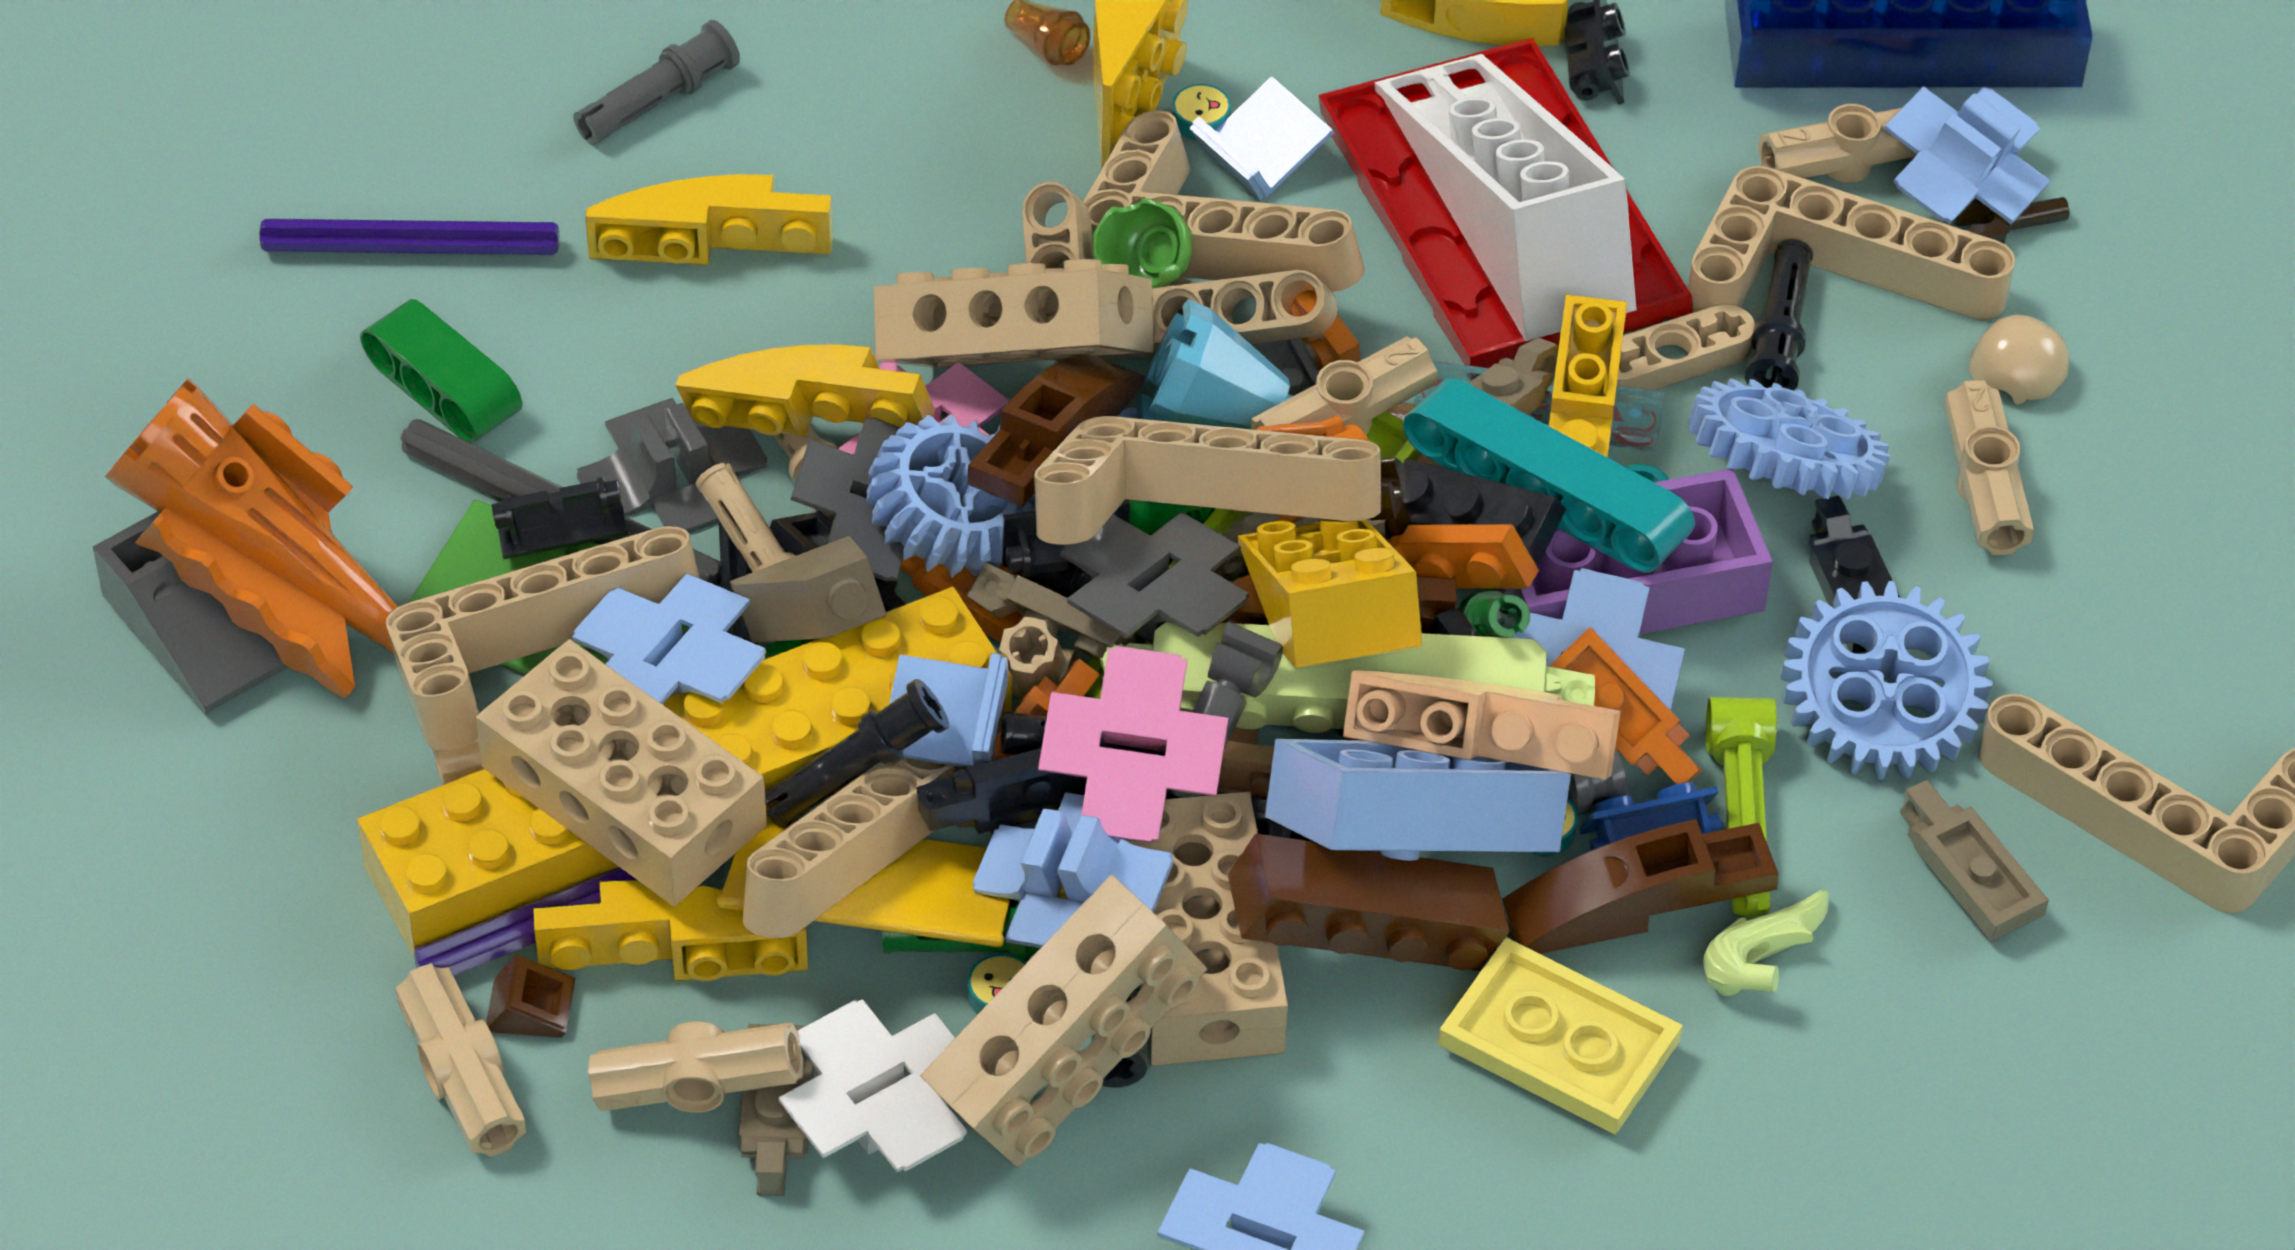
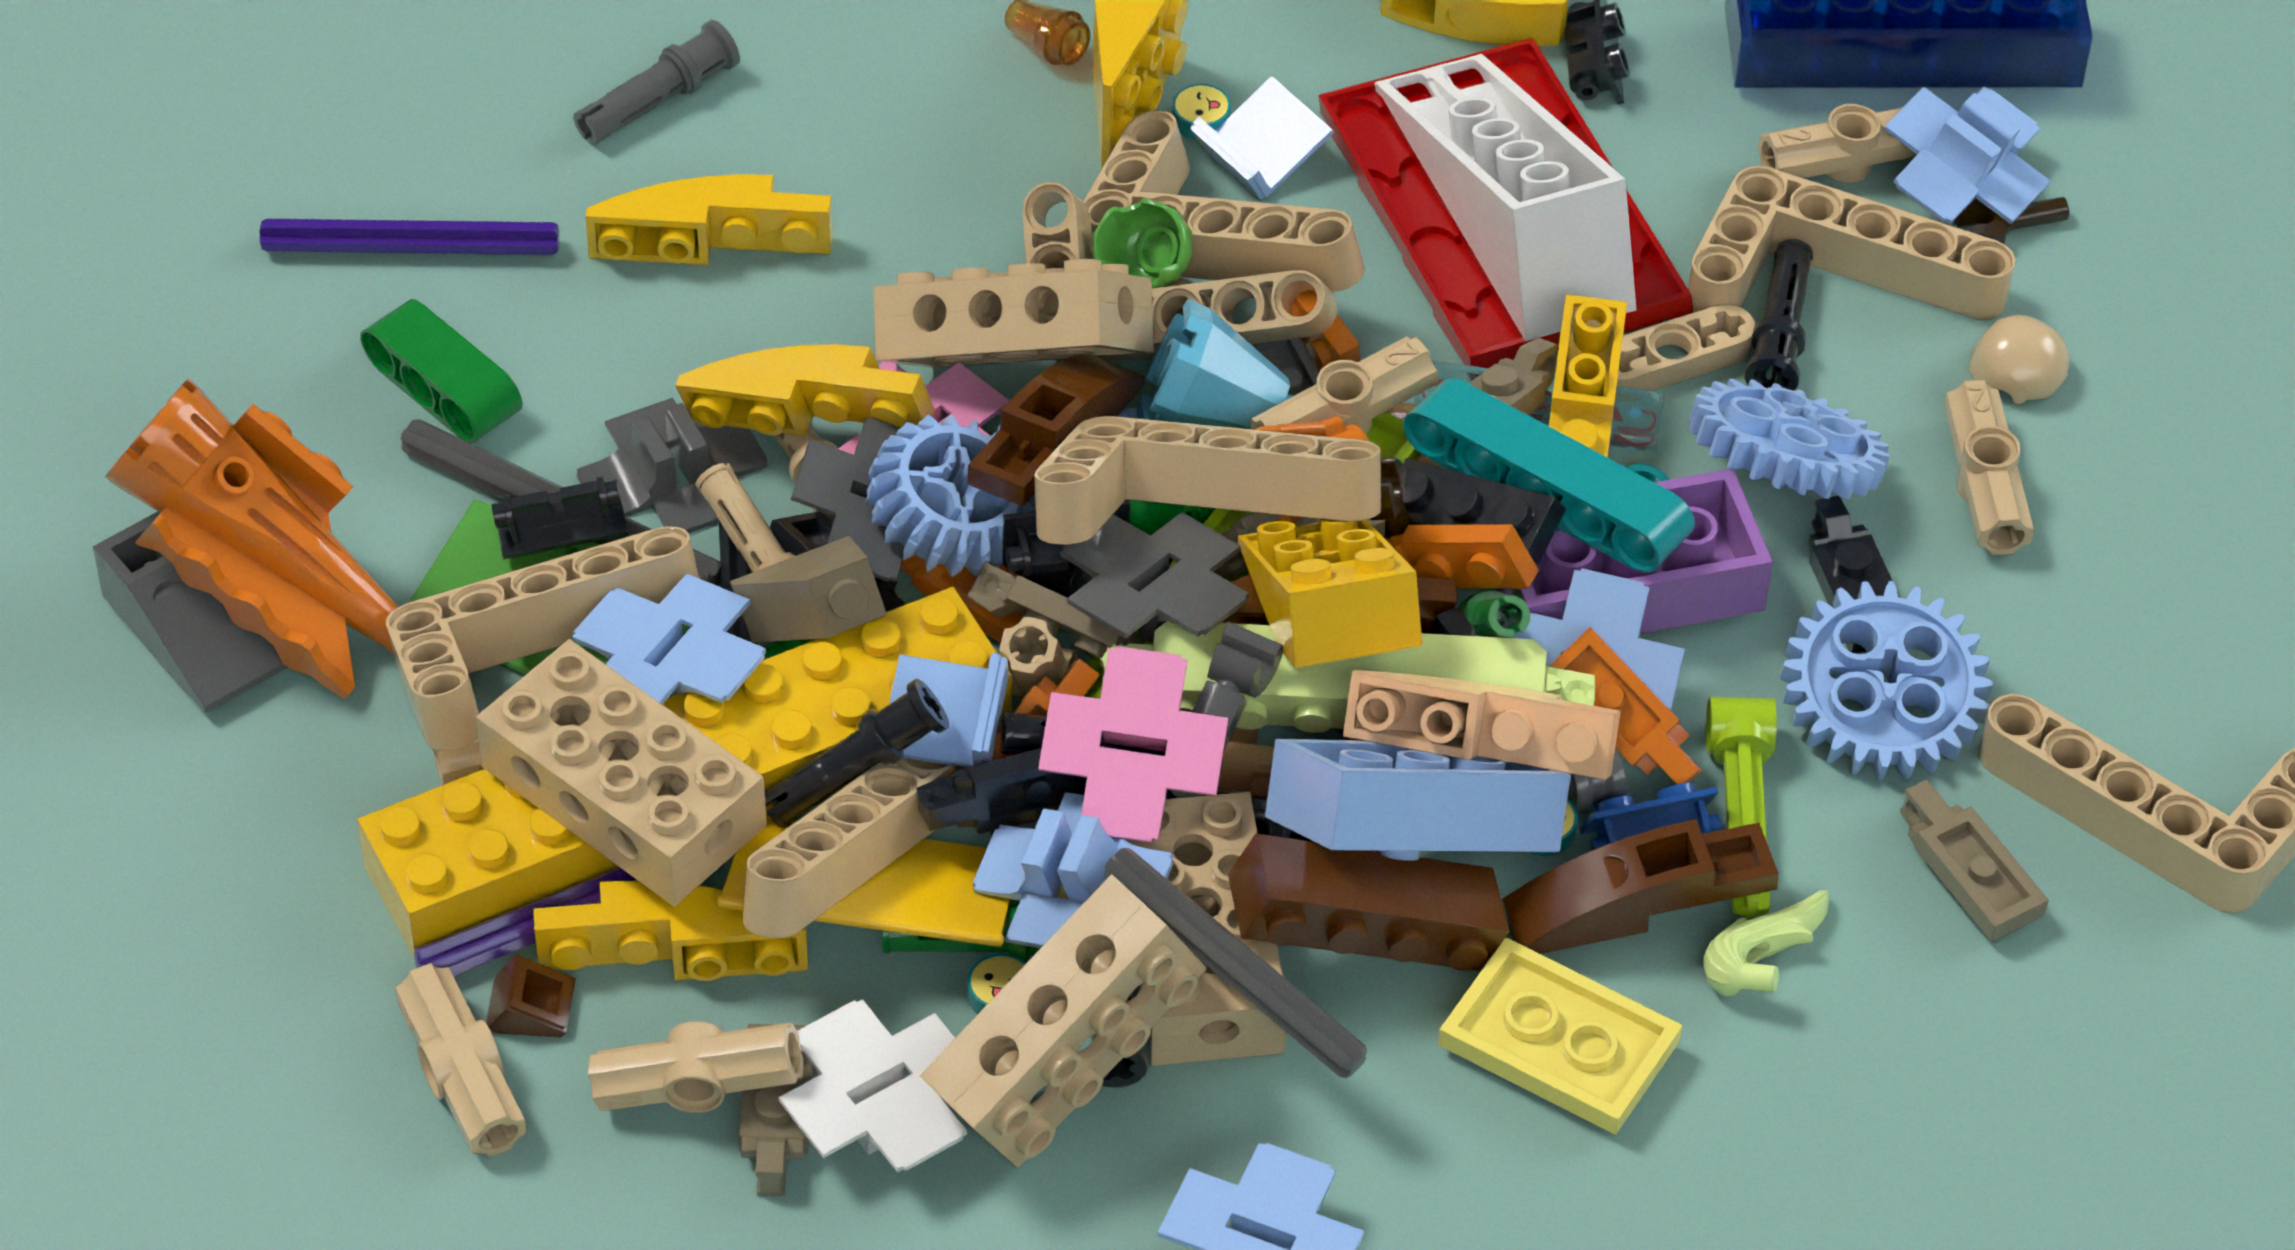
(1240, 966): none -> dark grey axle

